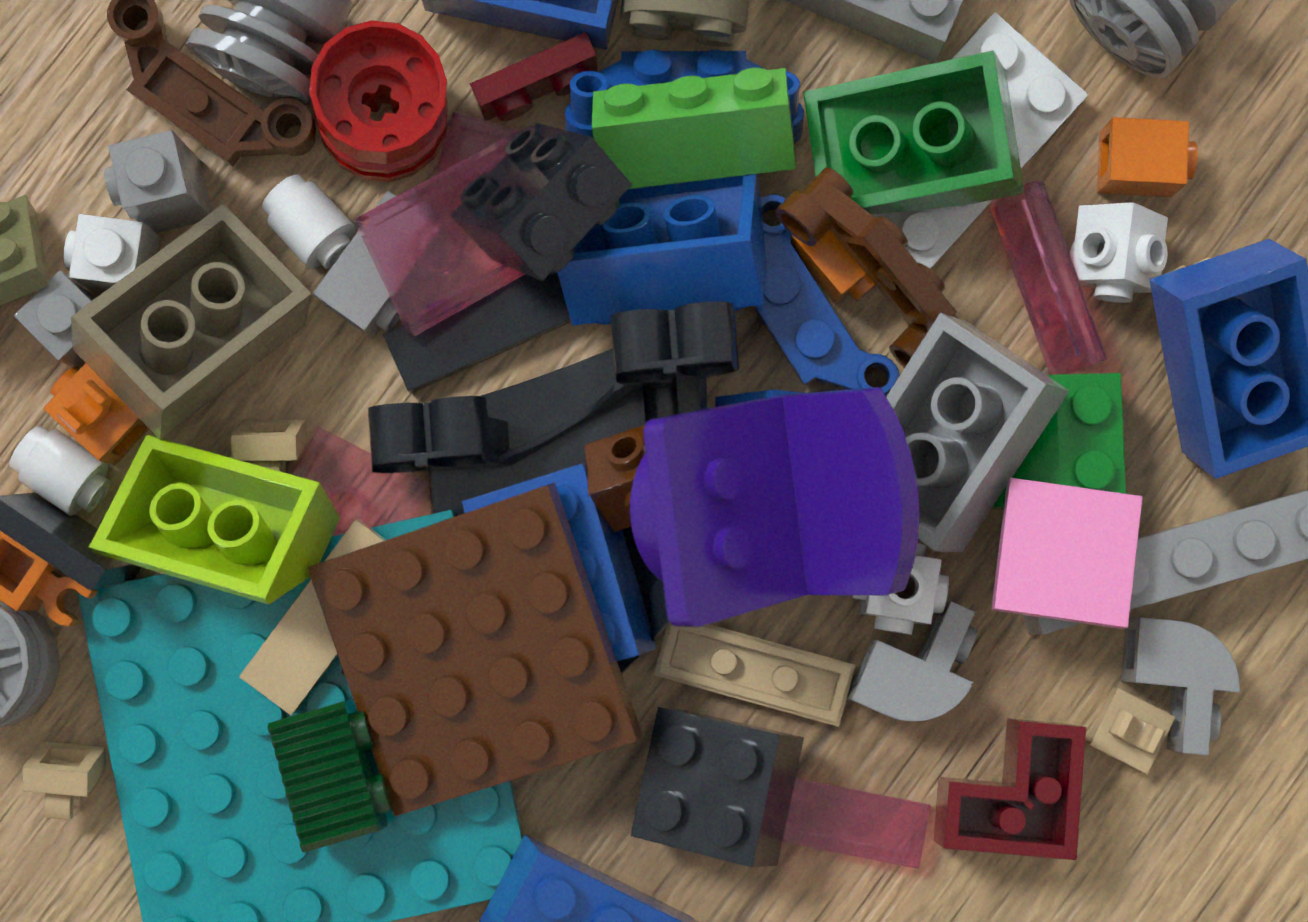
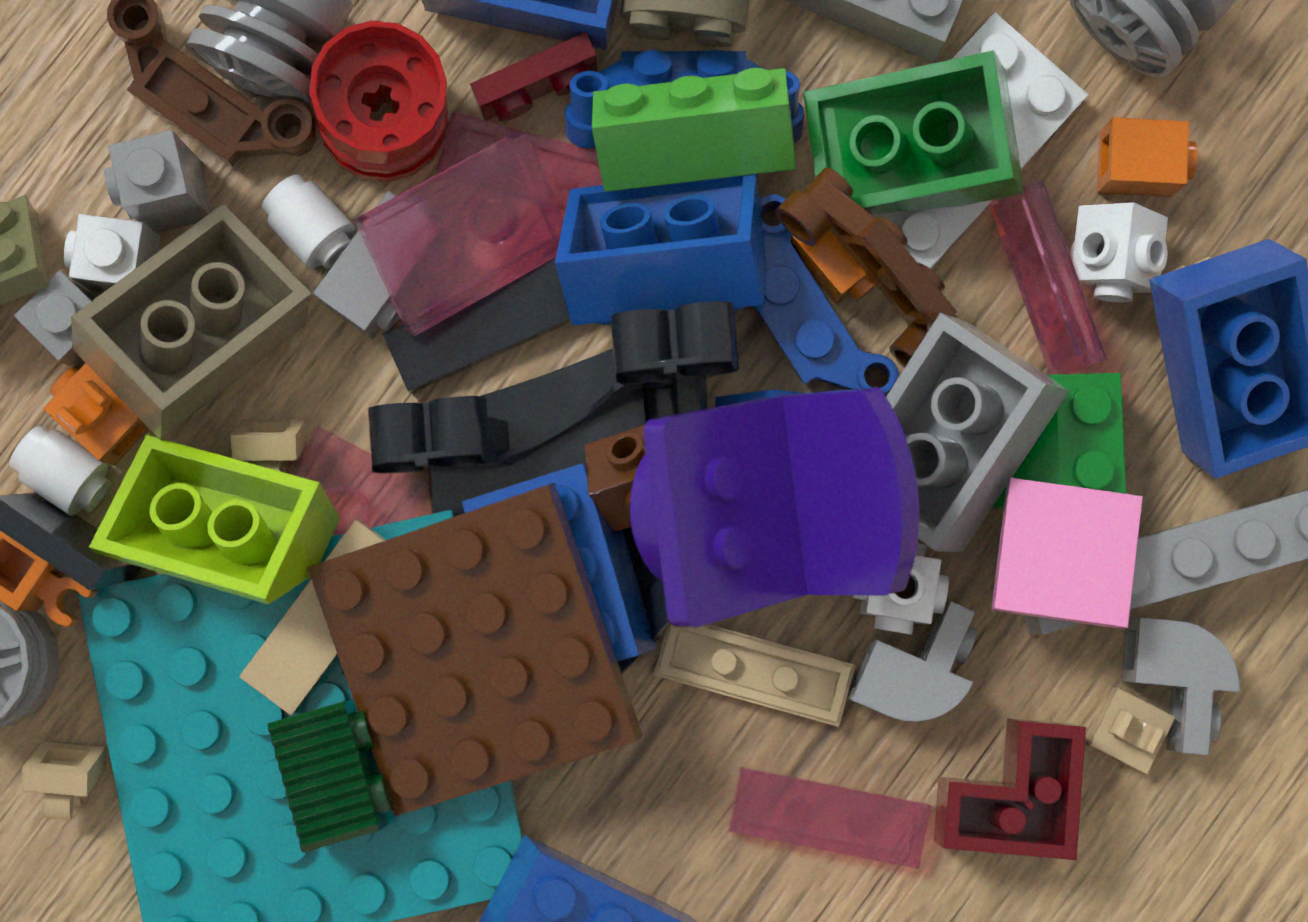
(541, 199): black brick -> none
(717, 787): black brick -> none

